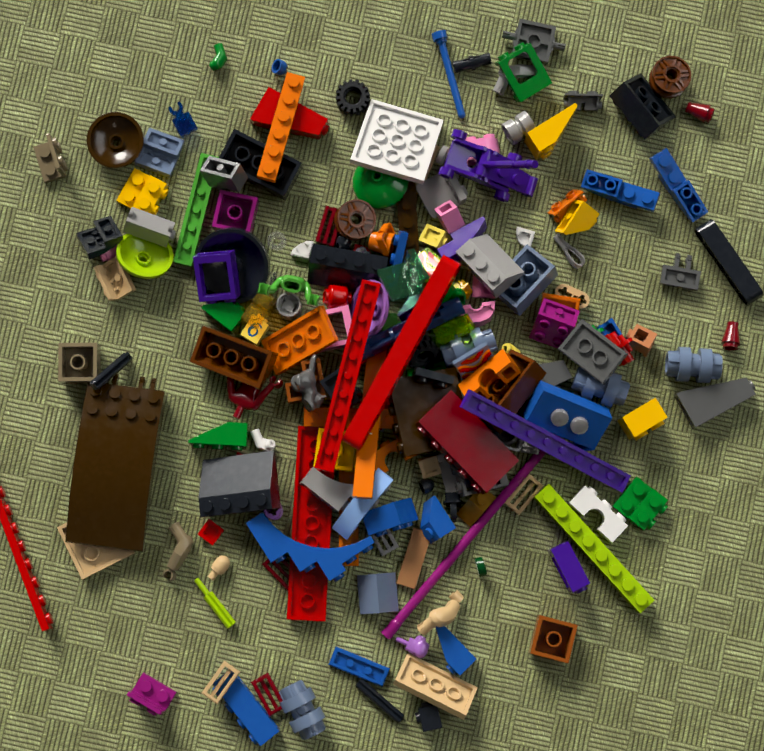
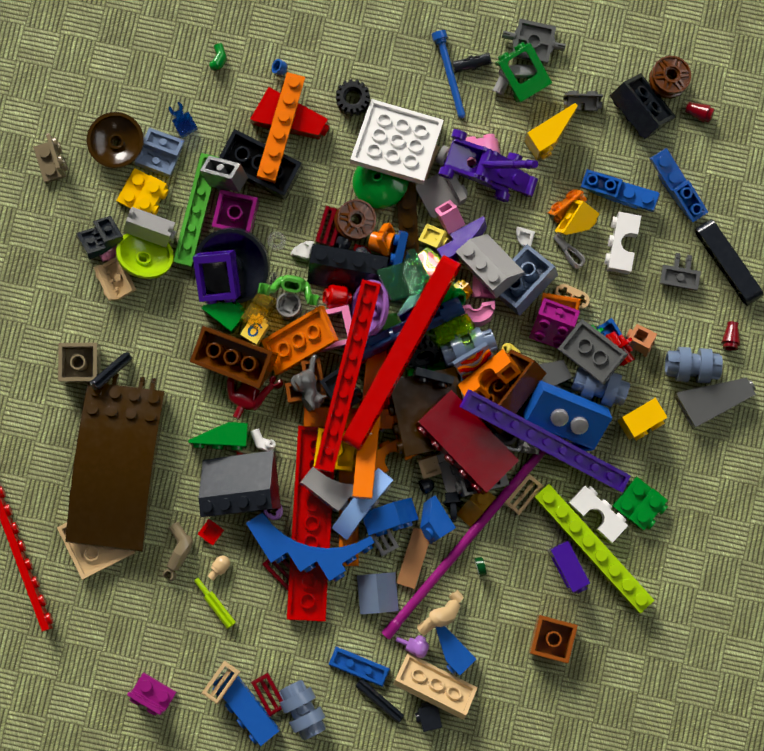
(517, 128): light grey wheel -> none
(624, 226): none -> white arch

